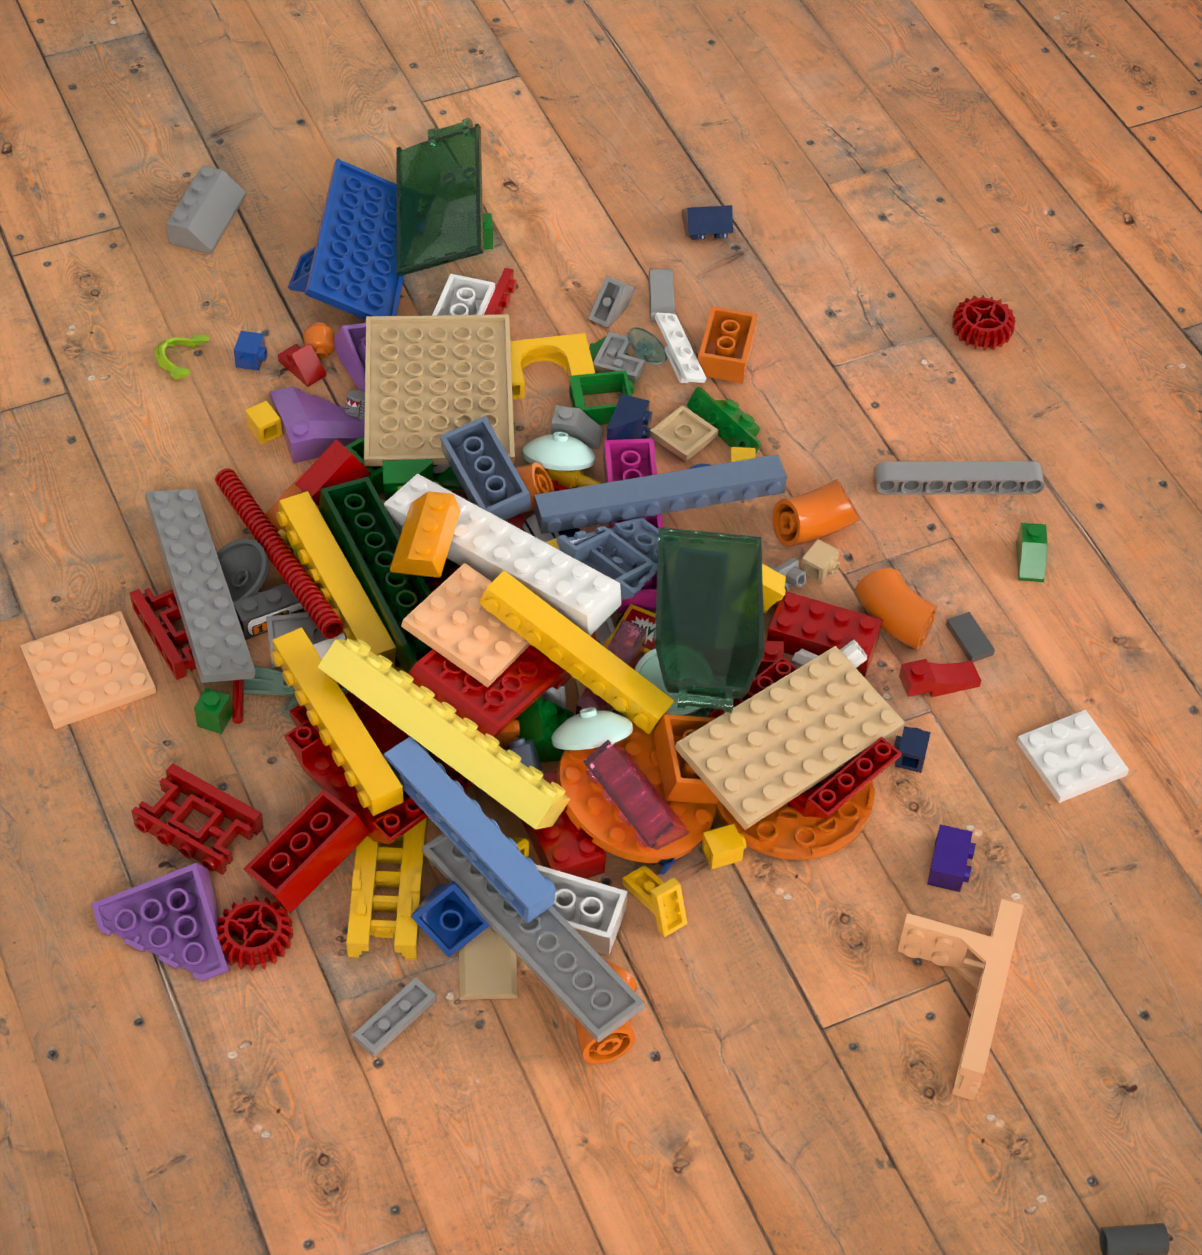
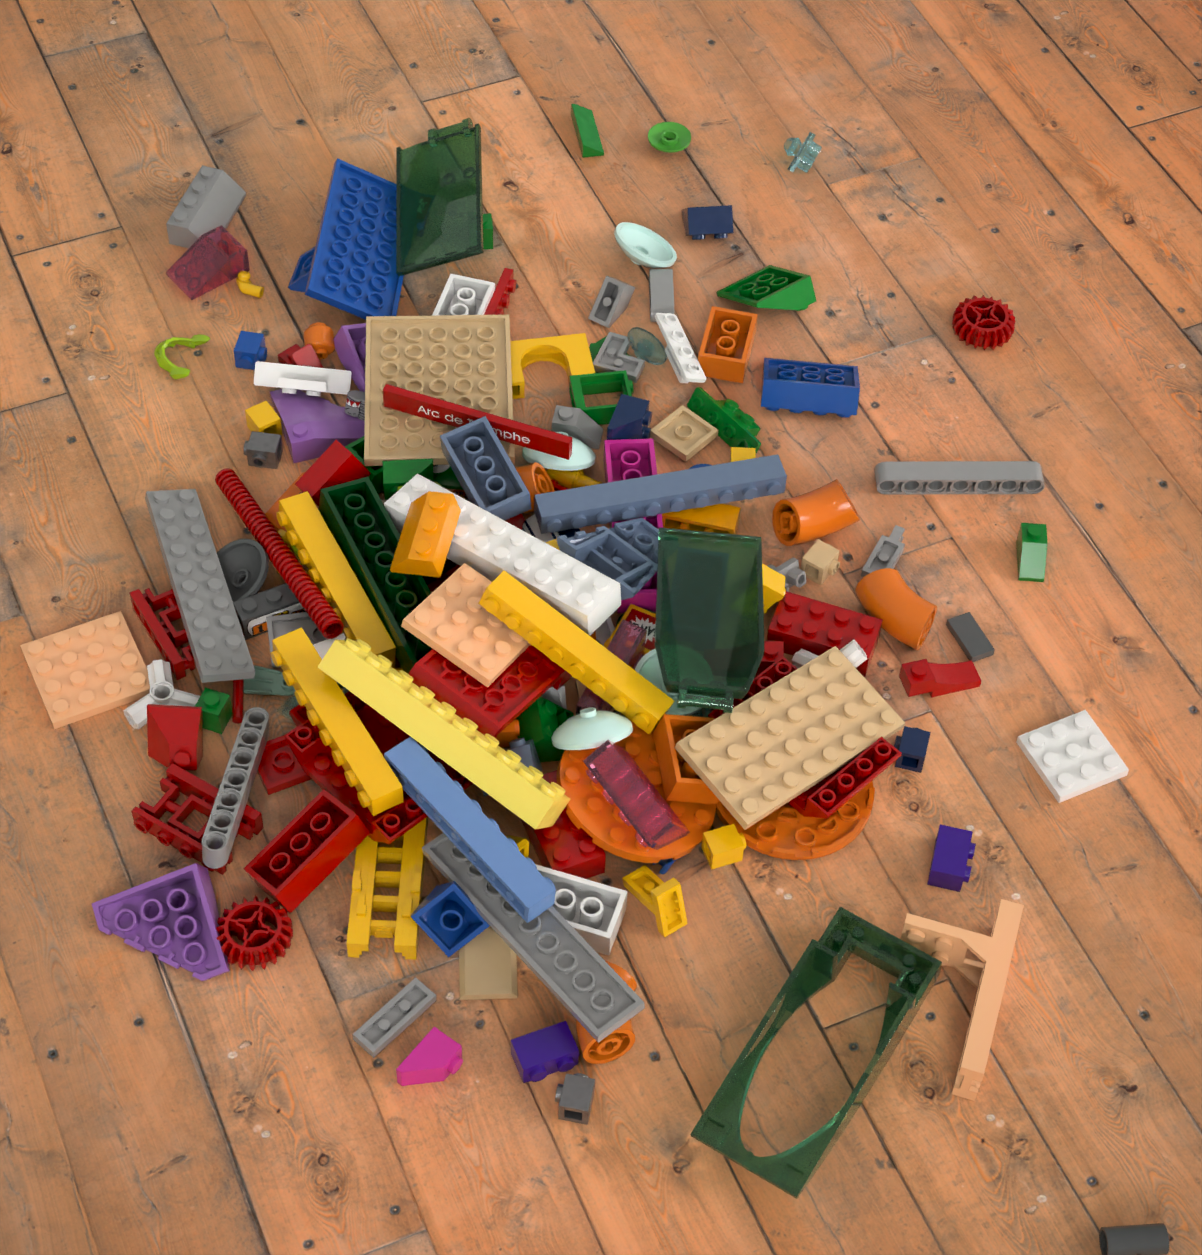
(161, 693): none -> white piece
(175, 735): none -> red slope
(209, 263): none -> clear pink slope
(235, 788): none -> light grey beam
(246, 286): none -> yellow arm
(263, 450): none -> flat silver brick
(280, 767): none -> red plate
(295, 377): none -> white bracket
(430, 1060): none -> dark pink slope
(458, 415): none -> red tile
(544, 1052): none -> dark purple brick
(575, 1098): none -> flat silver brick
(586, 131): none -> green slope
(644, 246): none -> light aqua dish
(669, 137): none -> bright green dish
(712, 518): none -> light orange brick
(772, 289): none -> green slope
(795, 148): none -> clear light blue hips
(810, 387): none -> blue slope
(814, 971): none -> clear green windscreen
(885, 552): none -> light grey plate

